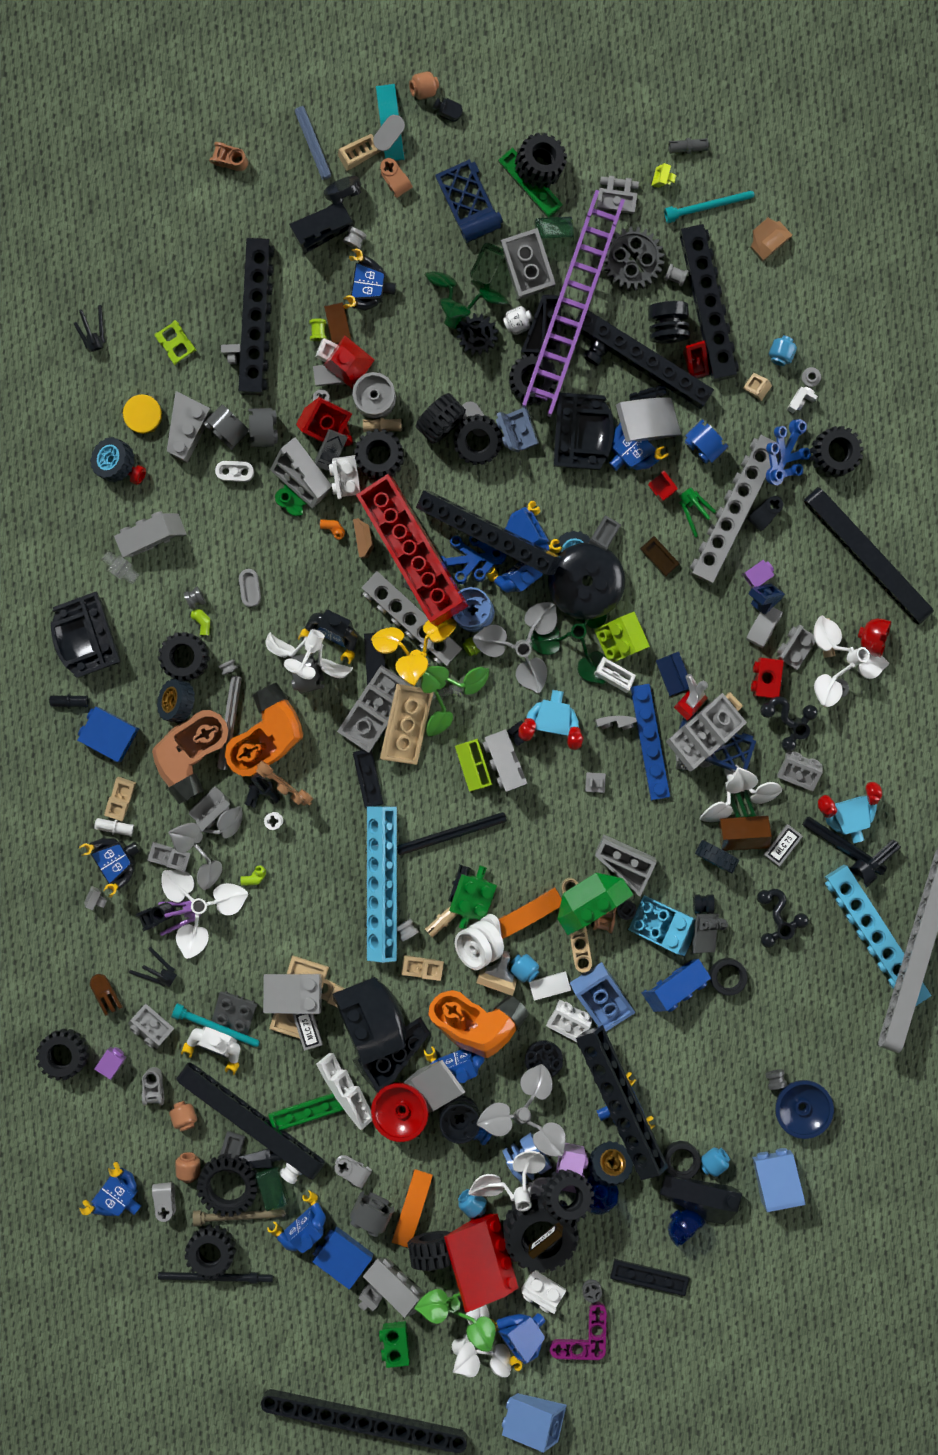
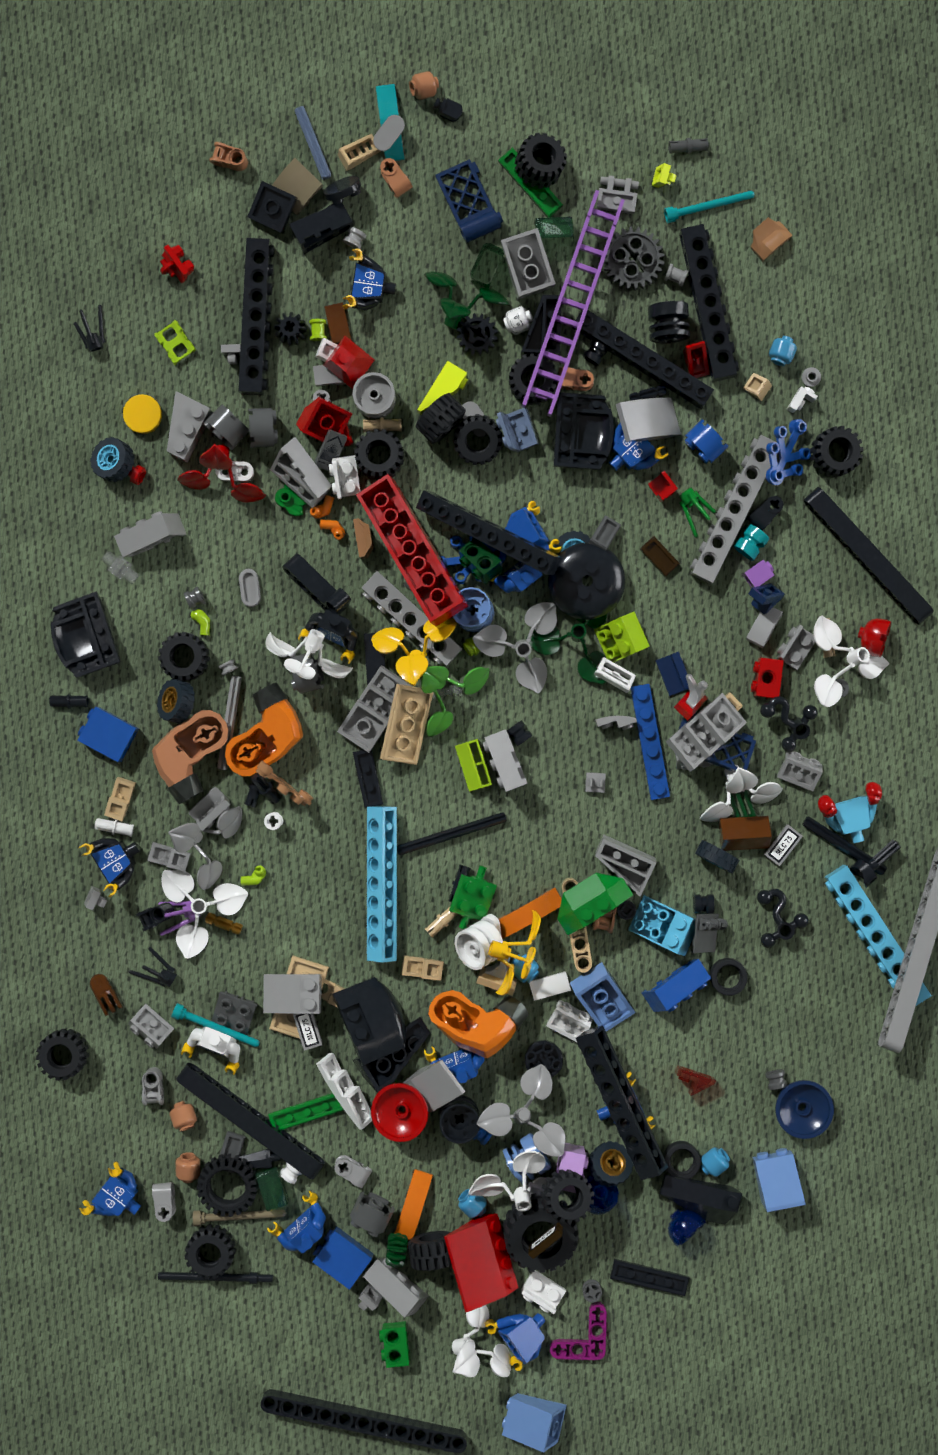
(110, 1062): medium lavender brick -> none
(173, 265): none -> red hips
(218, 458): none -> red plant
(223, 923): none -> pearl gold axle
(272, 207): none -> black plate
(285, 334): none -> black gear
(299, 182): none -> dark tan slope
(315, 585): none -> black beam
(323, 509): none -> orange arm
(396, 1250): none -> dark green gear
(407, 930): light grey wheel -> none
(435, 1307): bright green plant -> none
(448, 381): none -> neon yellow slope
(483, 558): none -> dark green brick
(502, 951): none -> yellow plant
(554, 718): medium azure torso -> none
(574, 377): none -> nougat piece
(699, 1080): none -> clear red slope
(751, 542): none -> teal wheel

